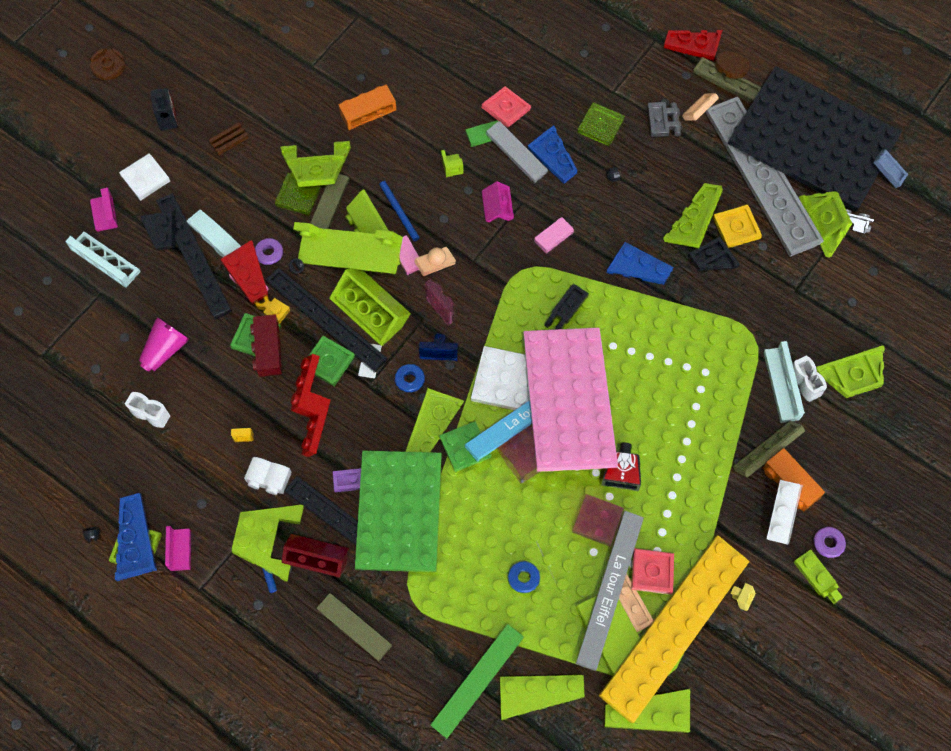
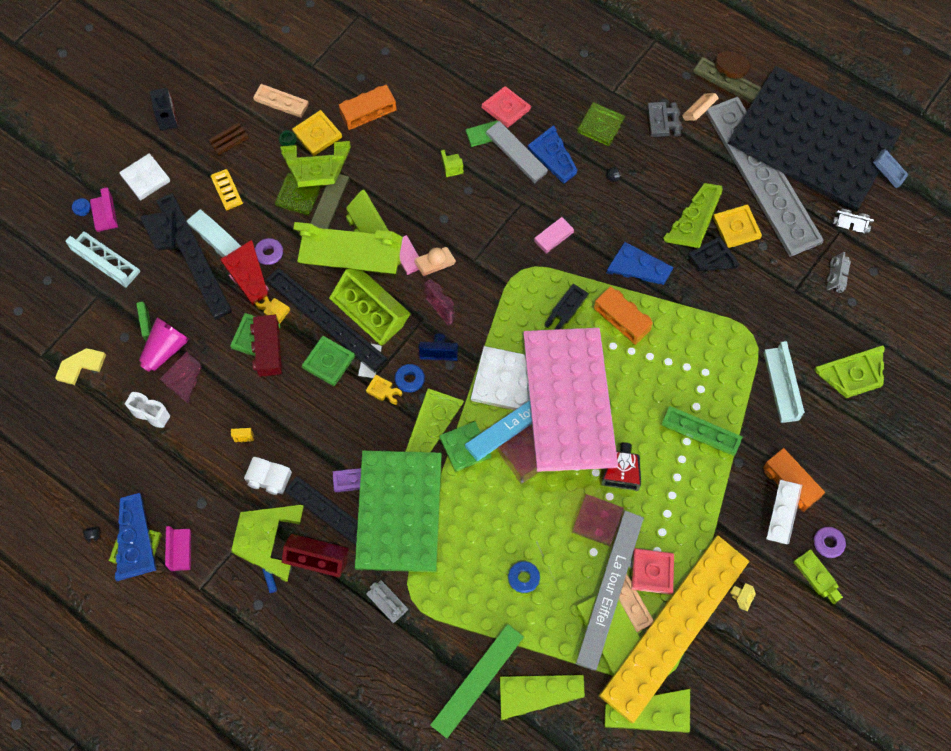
(71, 367): none -> light yellow tile
(81, 207): none -> blue plate
(107, 64): reddish brown tile -> none
(144, 319): none -> bright green tile
(182, 376): none -> clear pink wing
(221, 179): none -> yellow slope
(281, 100): none -> light nougat tile
(287, 138): none -> dark green plate
(299, 264): black hinge -> none
(310, 405): red bracket -> none
(317, 133): none -> yellow plate
(354, 627): olive tile -> none
(381, 388): none -> yellow plate
(386, 601): none -> light grey hinge
(404, 219): blue bar -> none
(497, 202): dark pink panel -> none
(623, 315): none -> orange brick
(697, 44): red wing -> none
(702, 430): none -> bright green plate
(768, 449): olive tile -> none
(811, 382): white brick -> none
(829, 218): lime wing -> none
(839, 266): none -> light grey hinge

